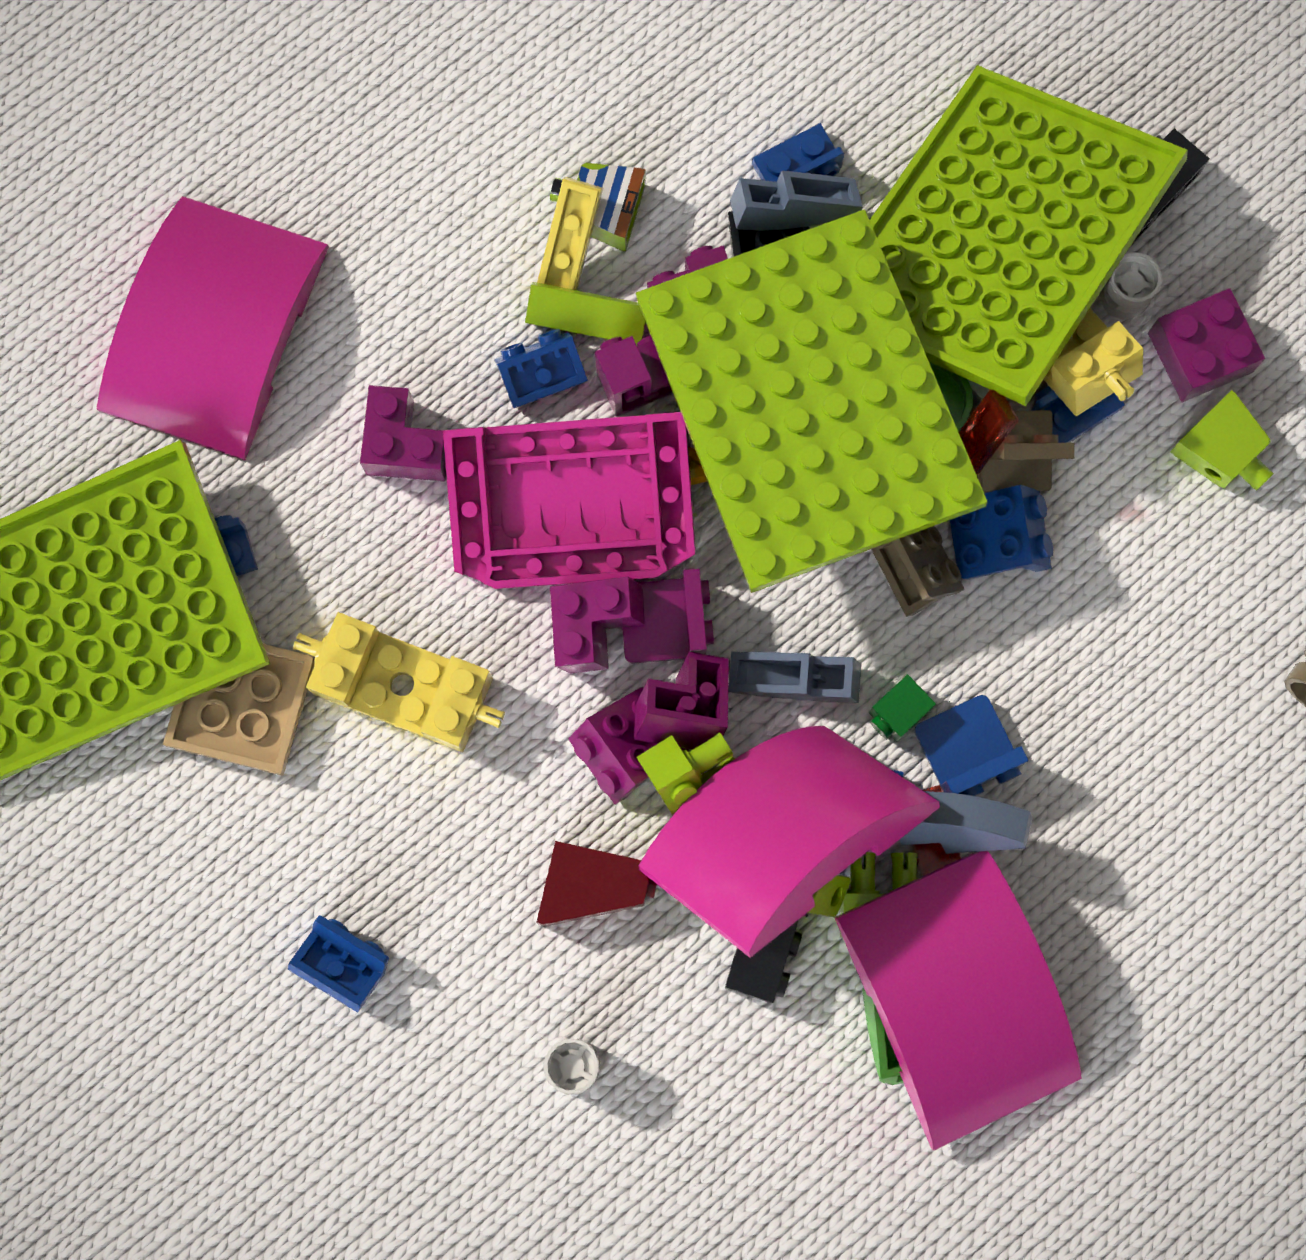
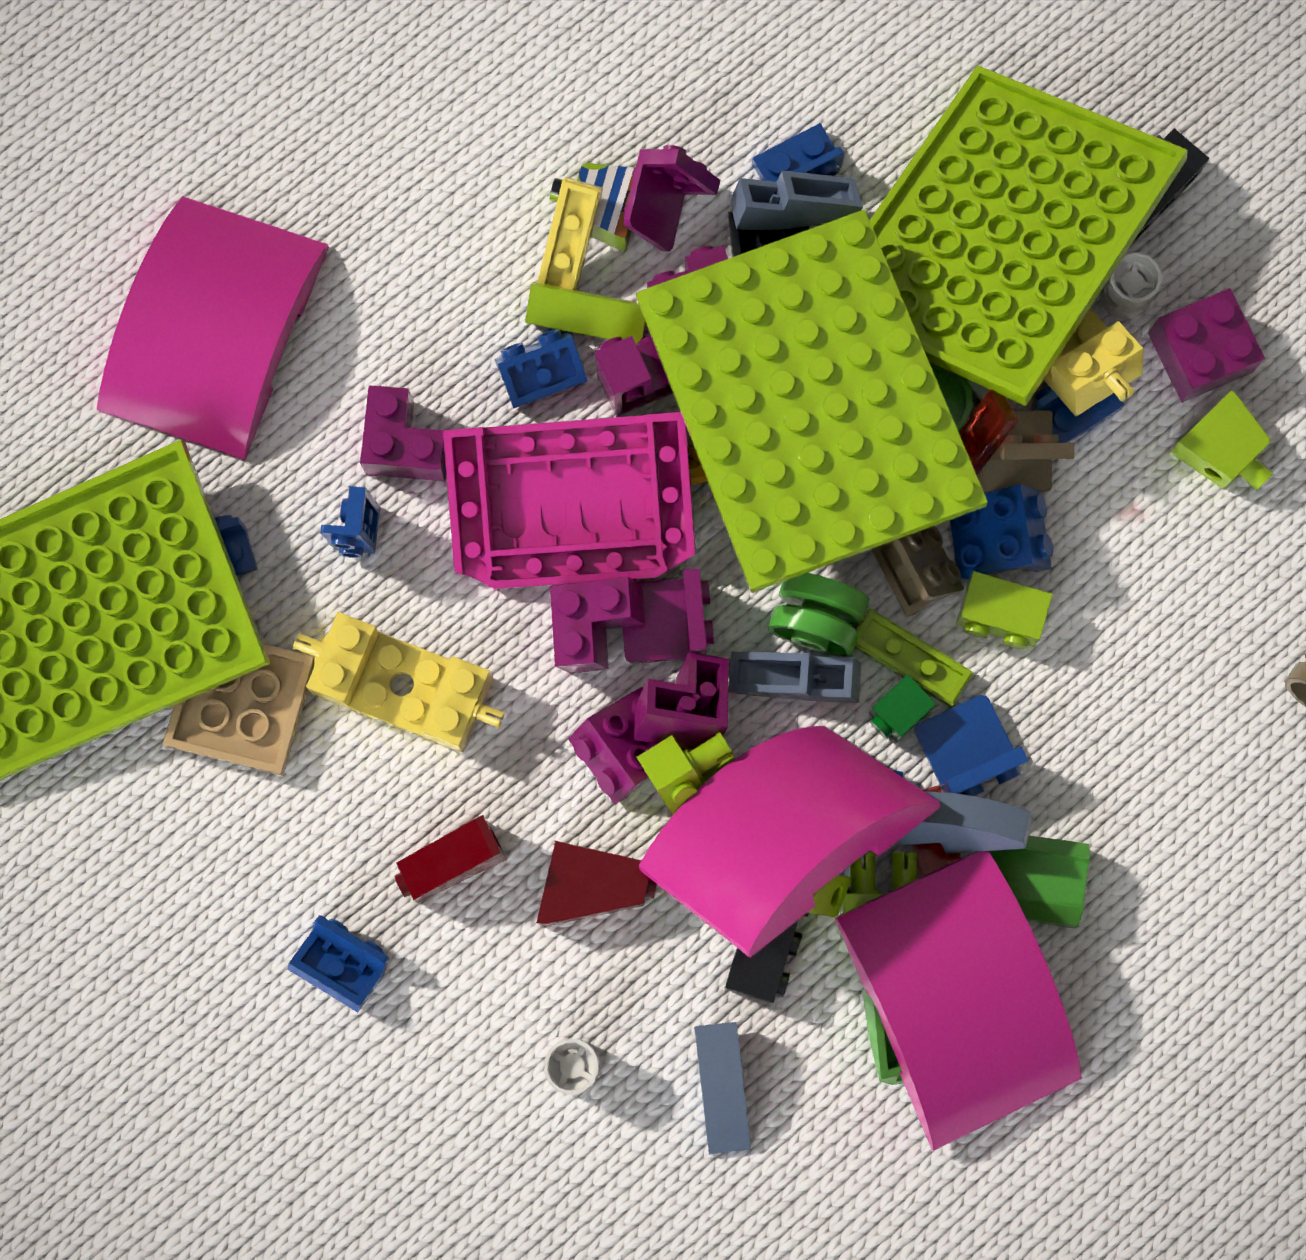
(361, 520): none -> blue bracket
(449, 860): none -> dark red slope
(659, 191): none -> magenta bracket
(722, 1087): none -> sand blue slope
(819, 614): none -> bright green wheel
(909, 655): none -> lime tile
(1003, 610): none -> lime brick
(1047, 879): none -> bright green slope

